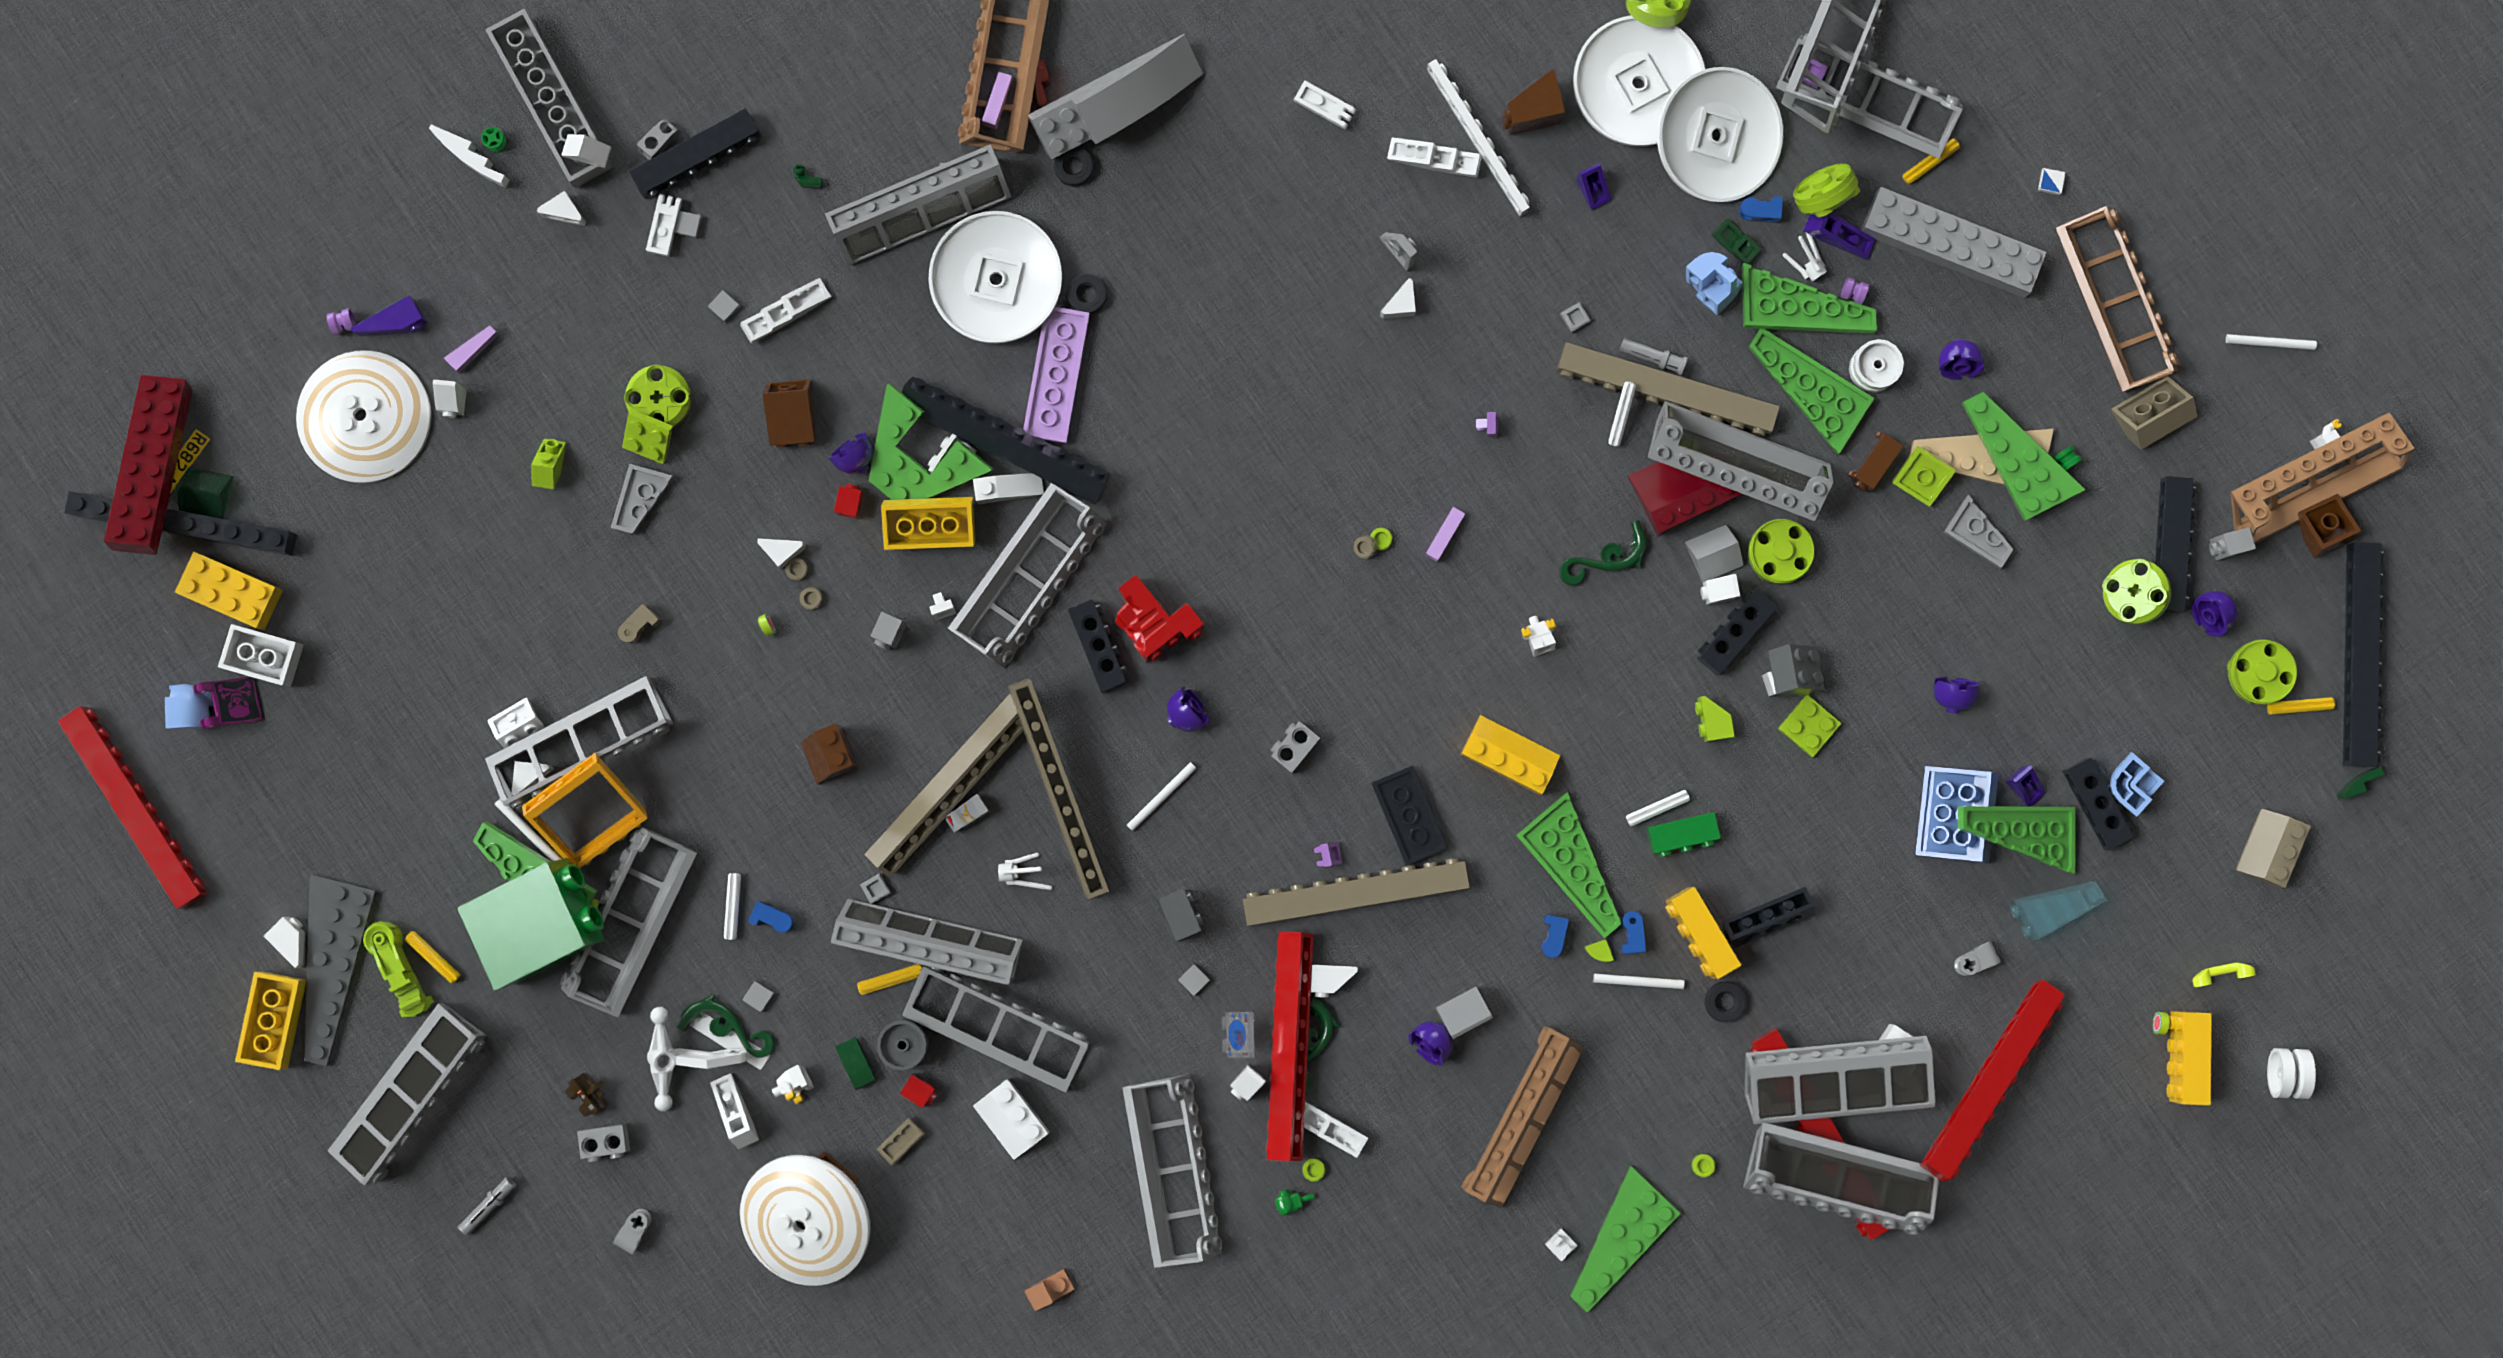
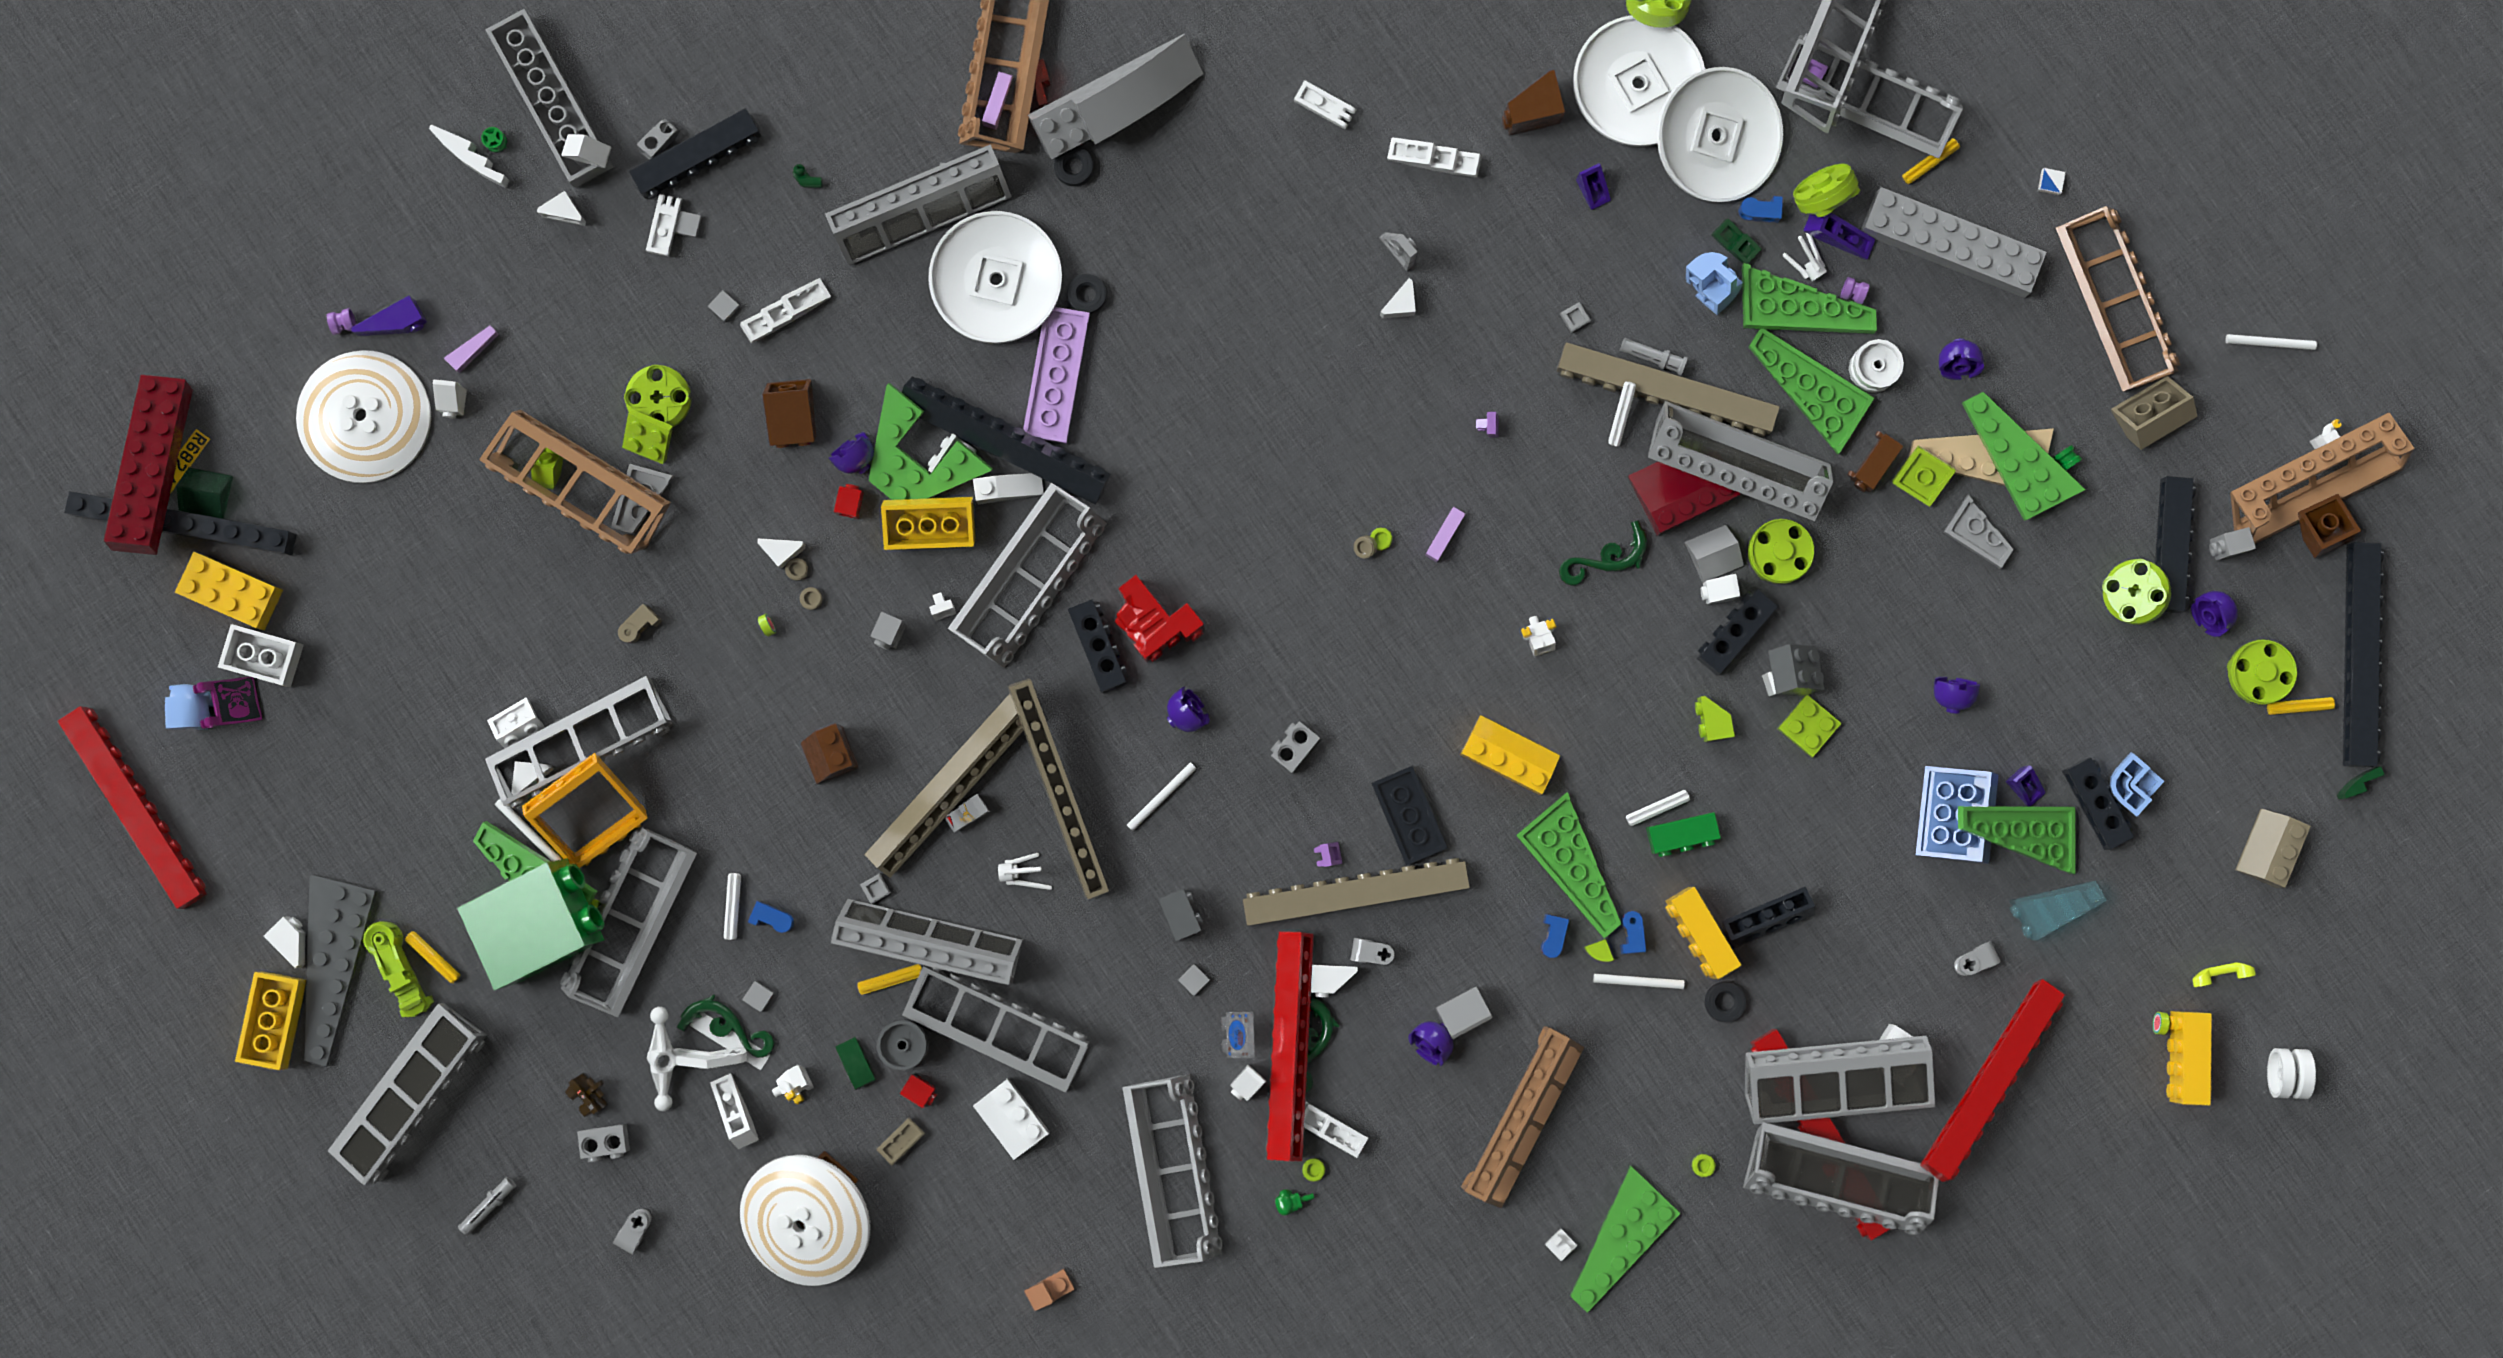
(585, 462): none -> medium nougat window
(1367, 951): none -> light grey piece
(1484, 145): white plate -> none

